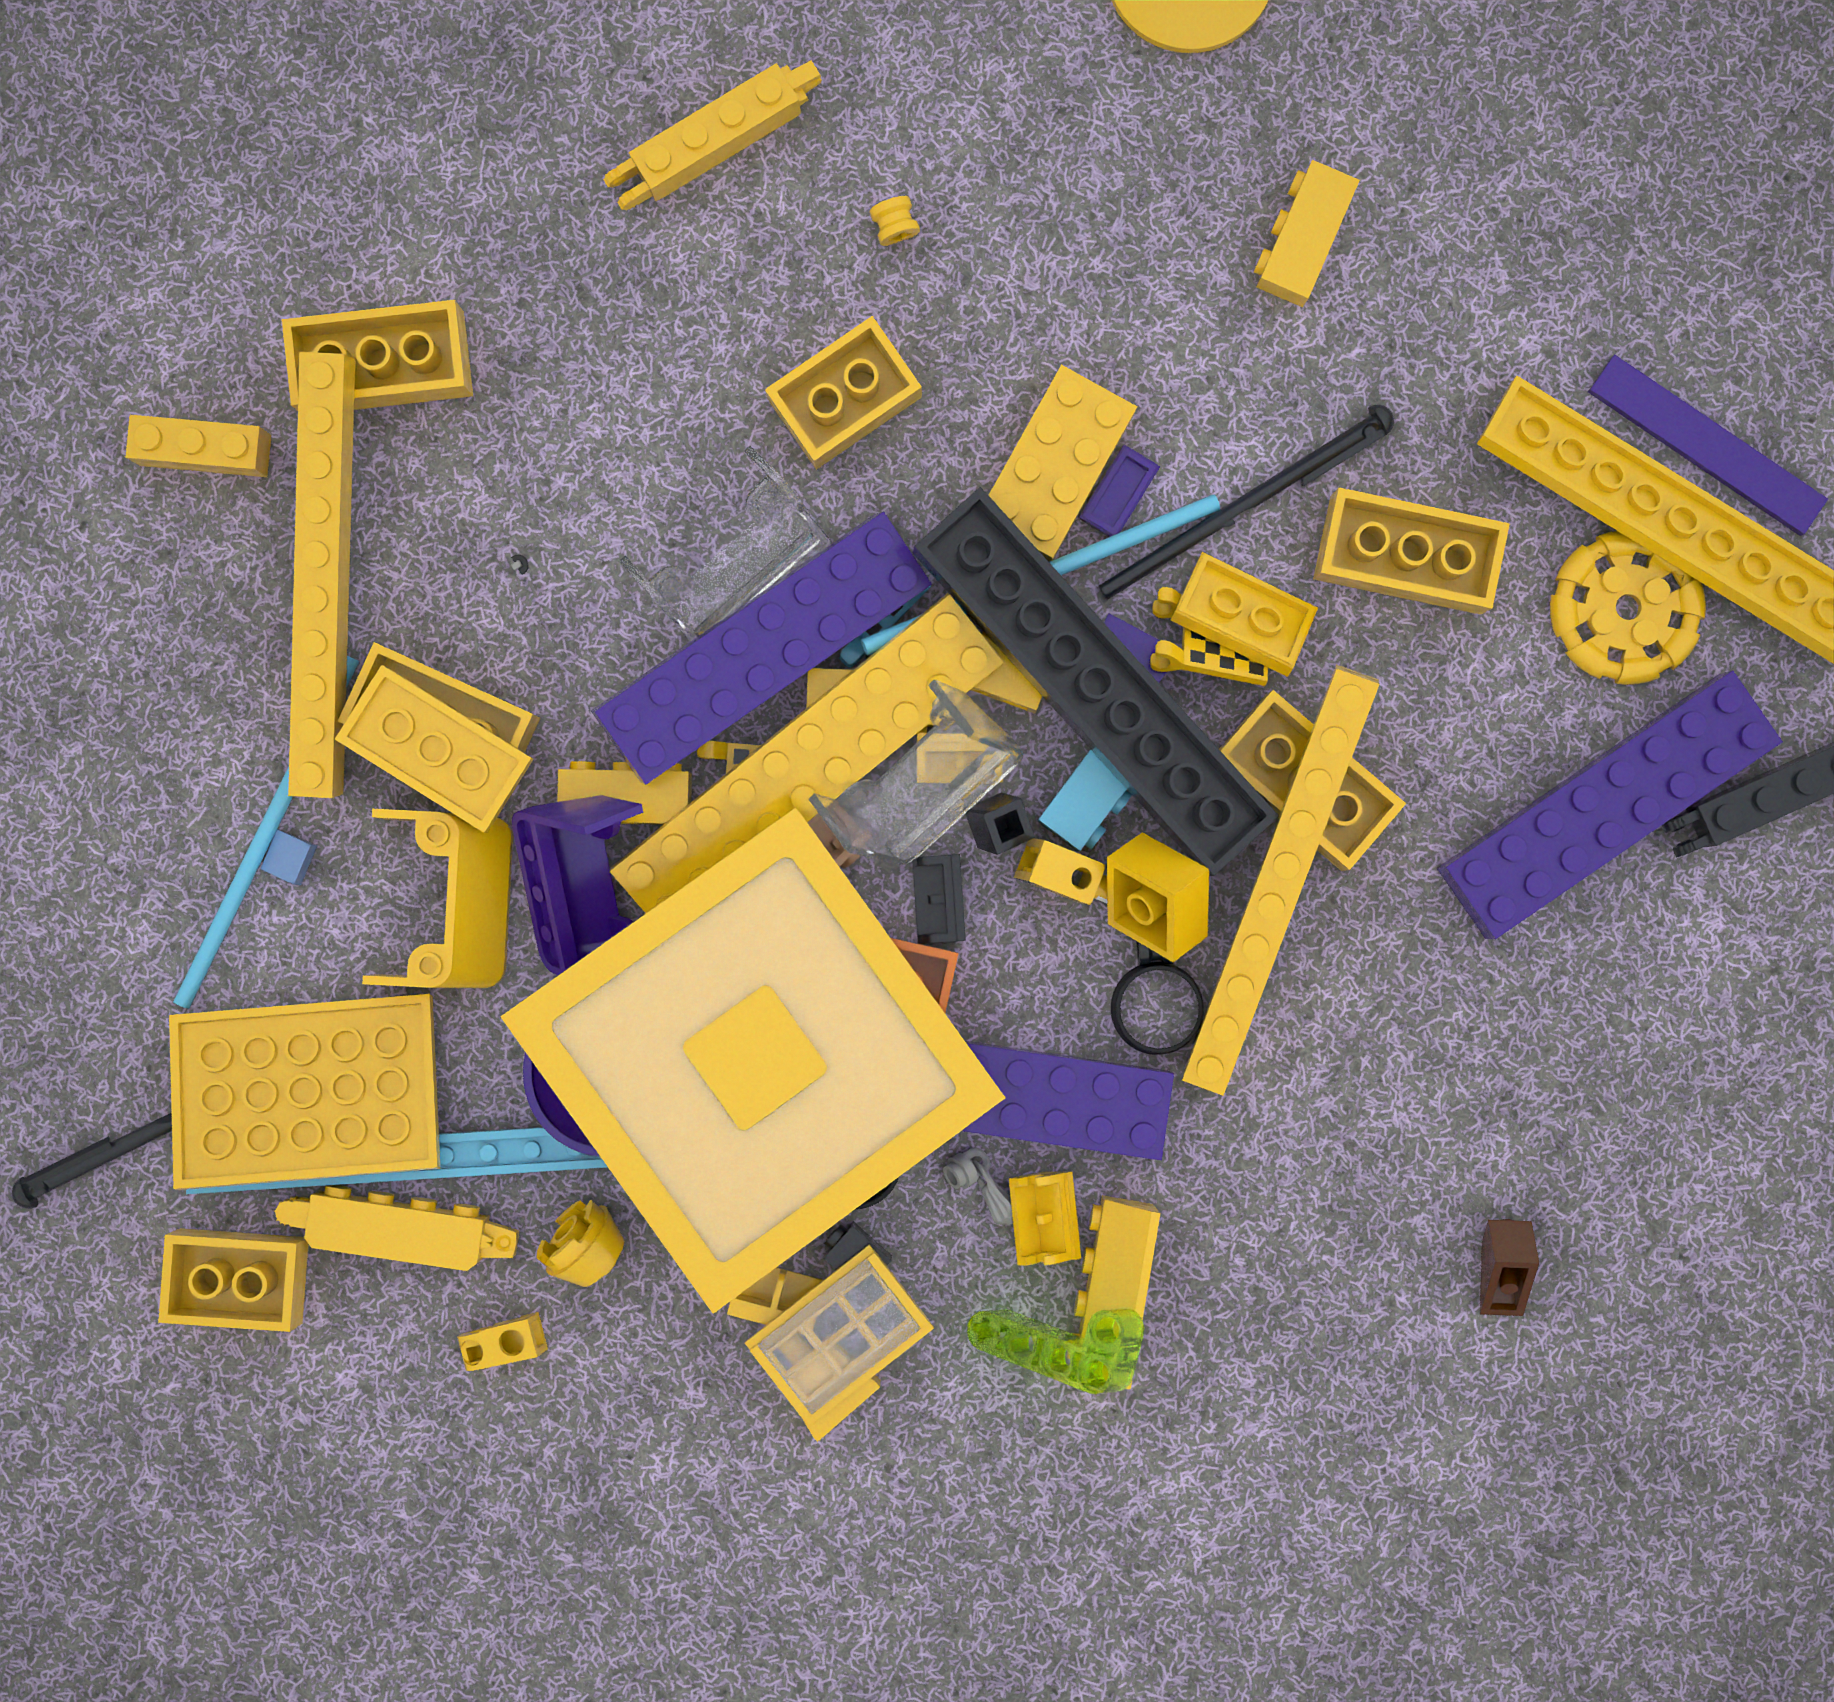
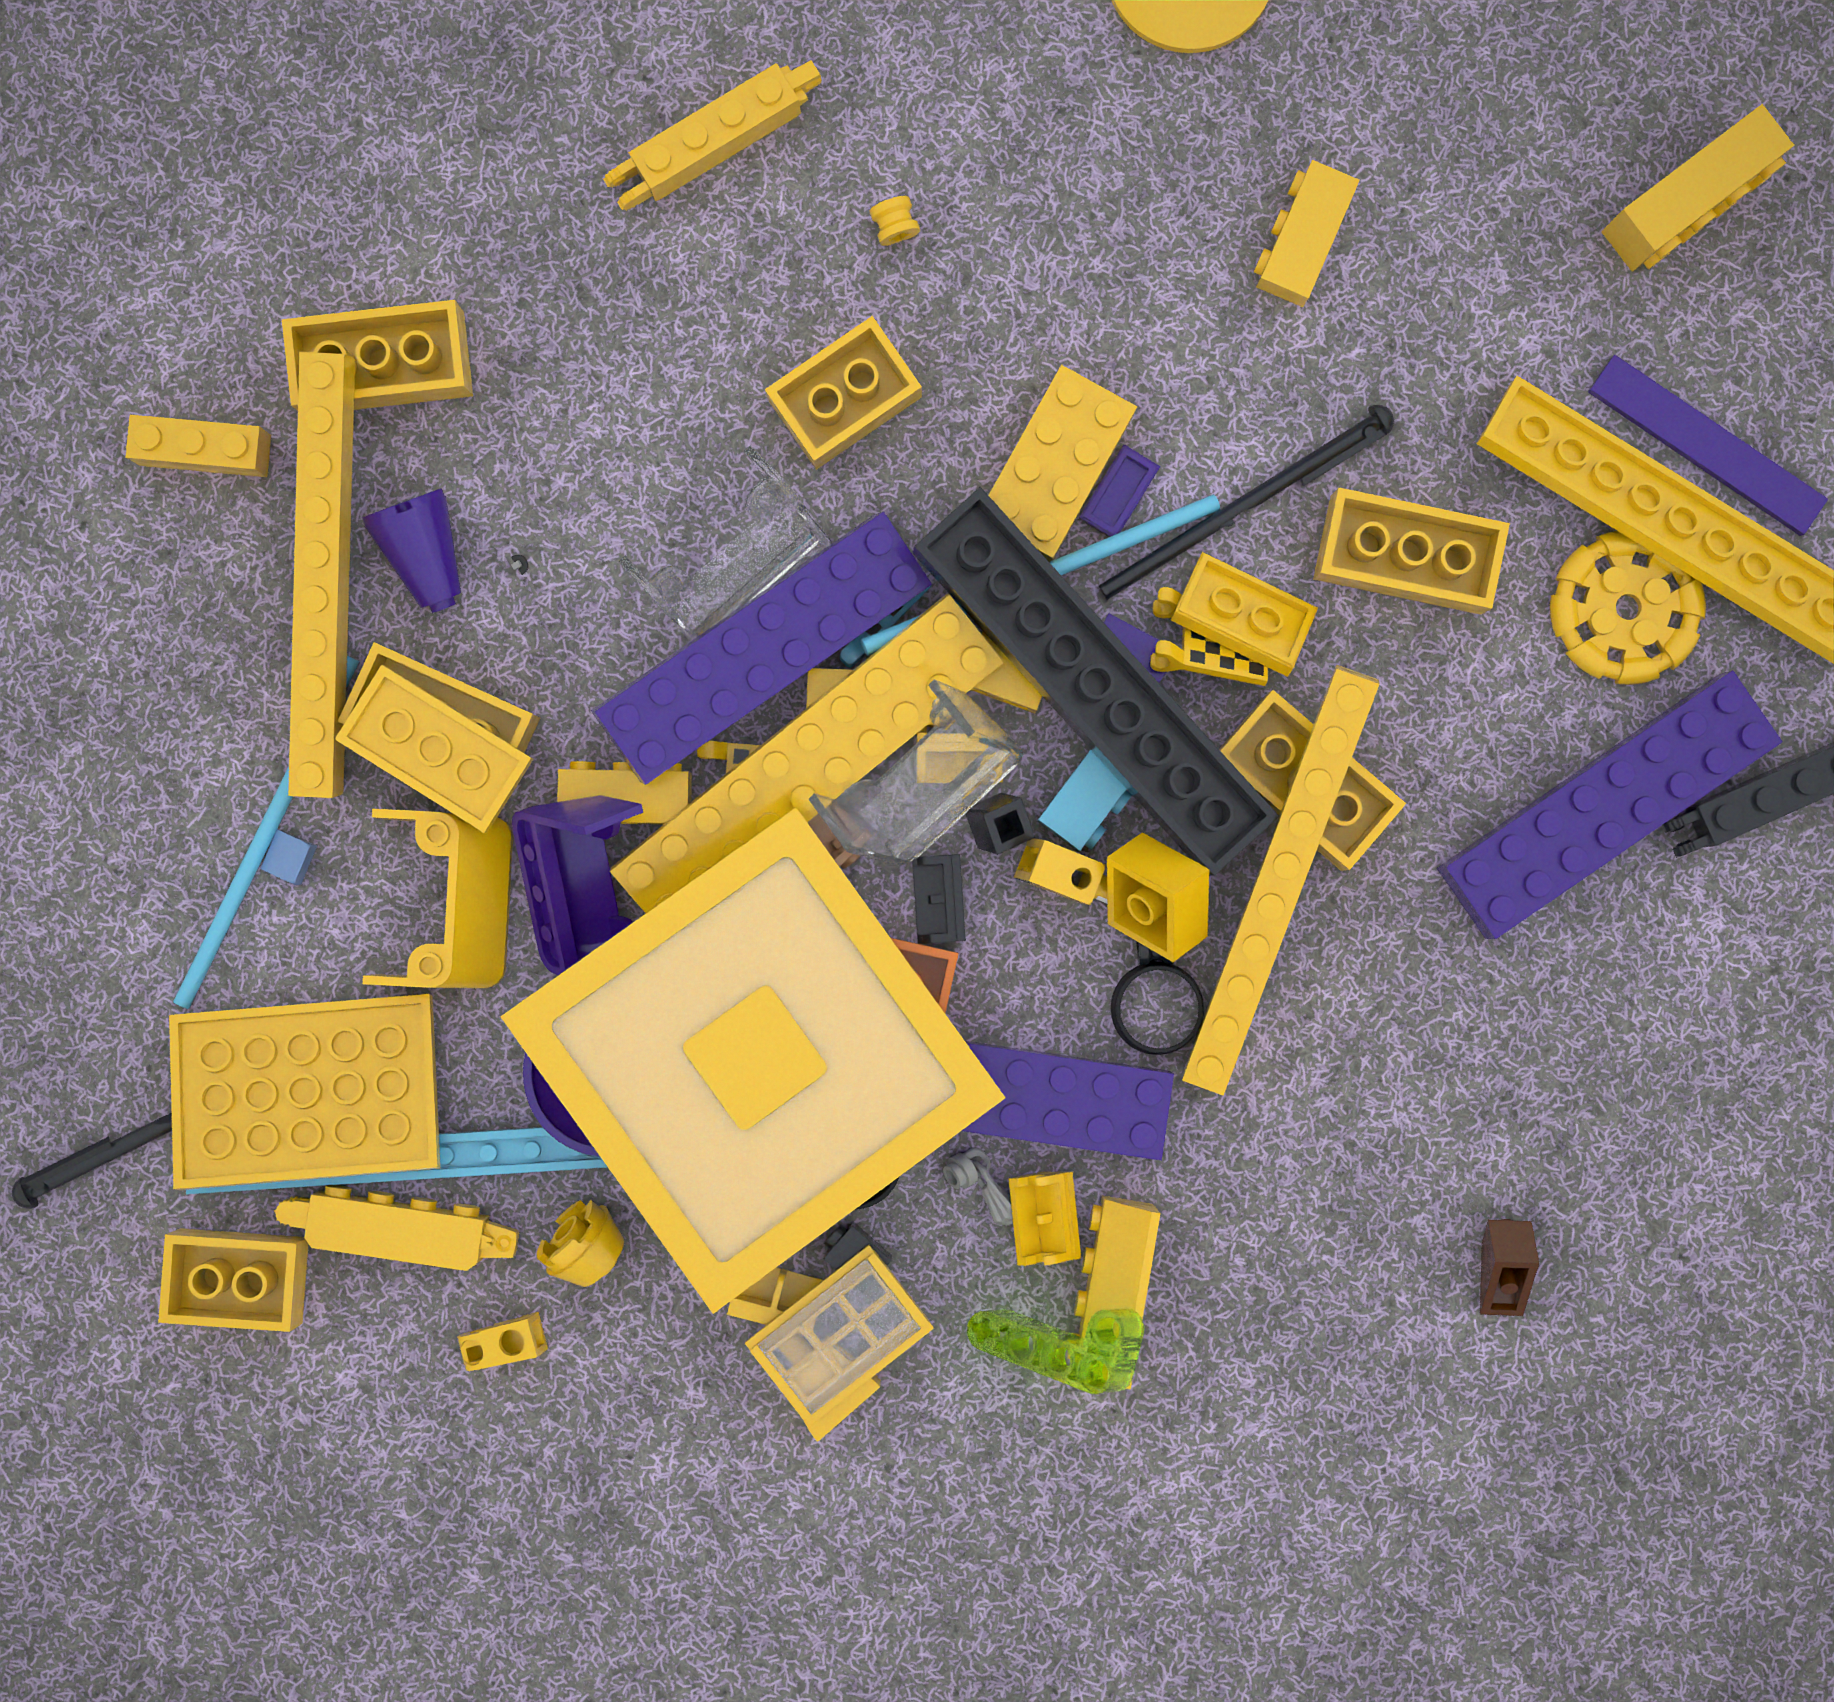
(419, 547): none -> dark purple cone
(1699, 190): none -> yellow brick

